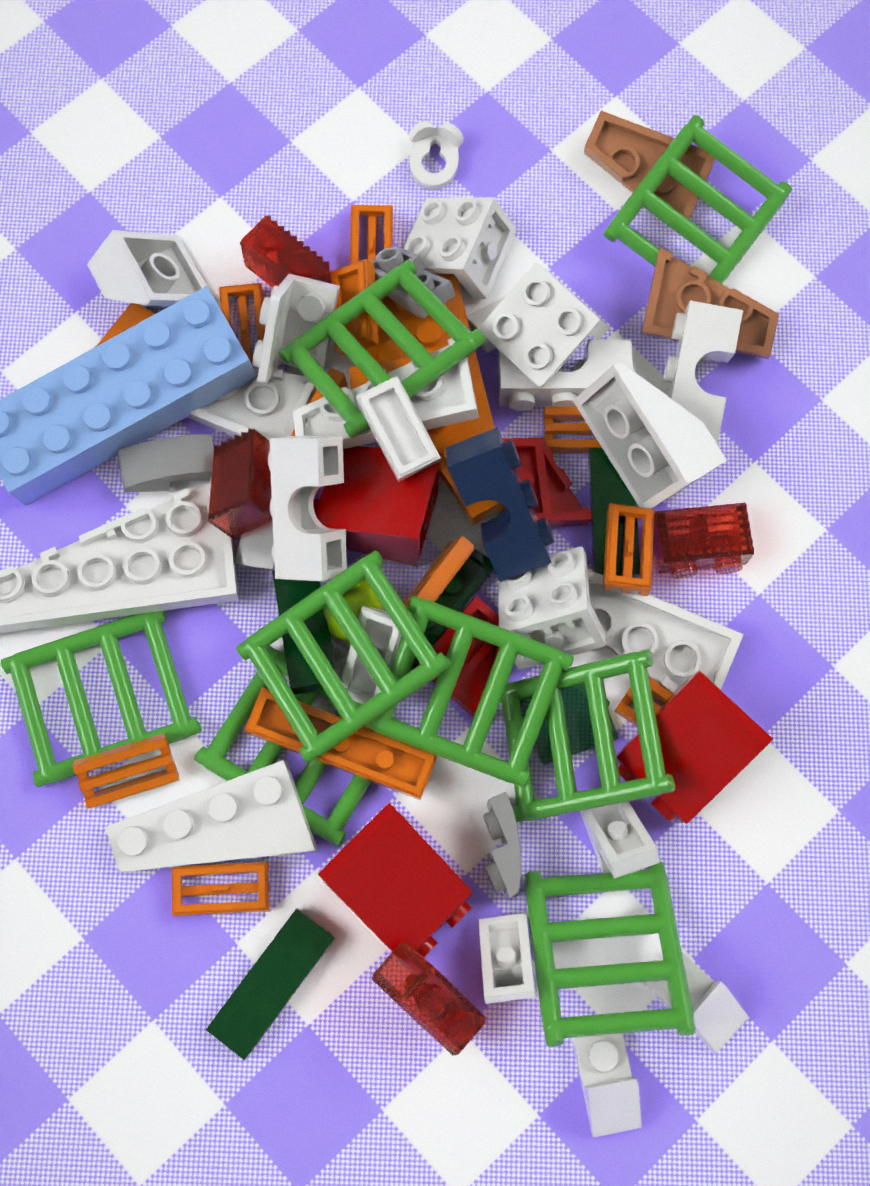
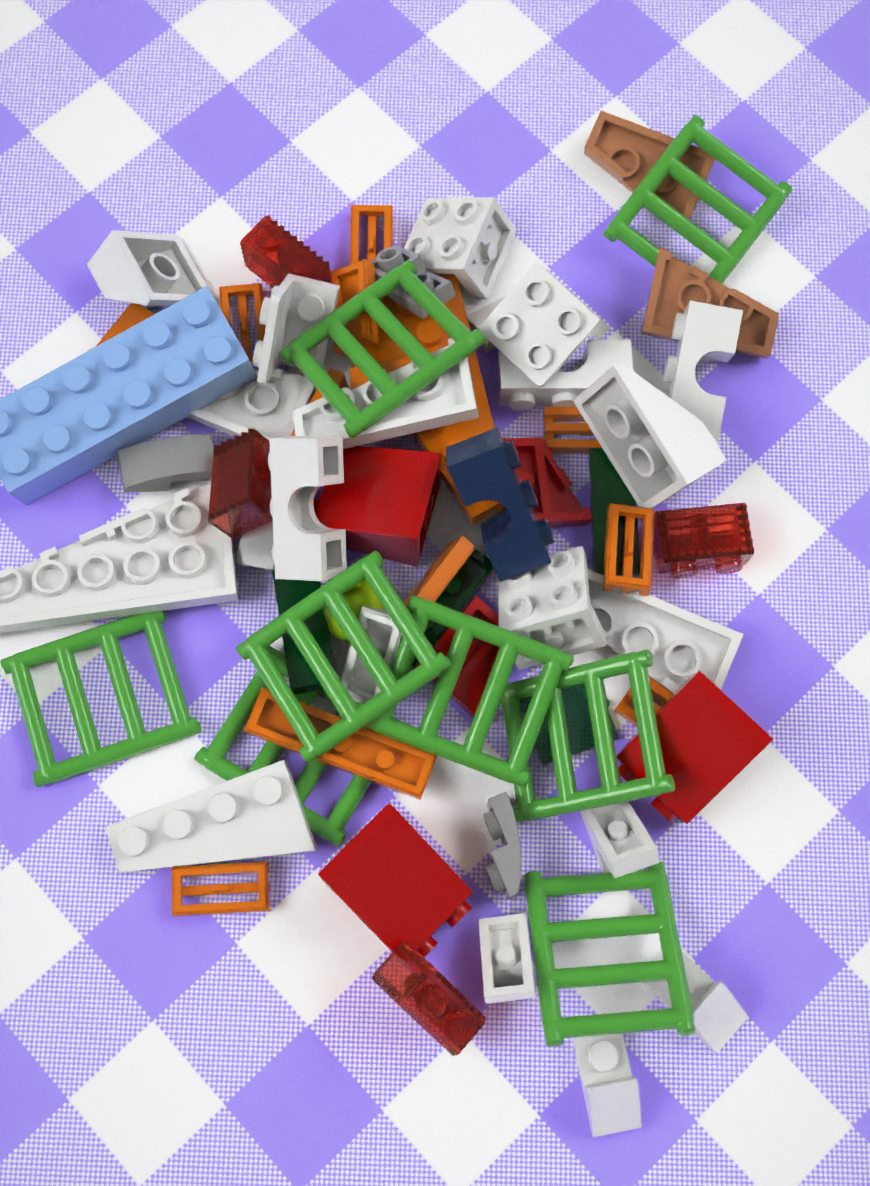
(131, 787): orange tile -> none
(270, 984): dark green tile -> none
(398, 428): white tile -> none
(425, 135): white piece -> none

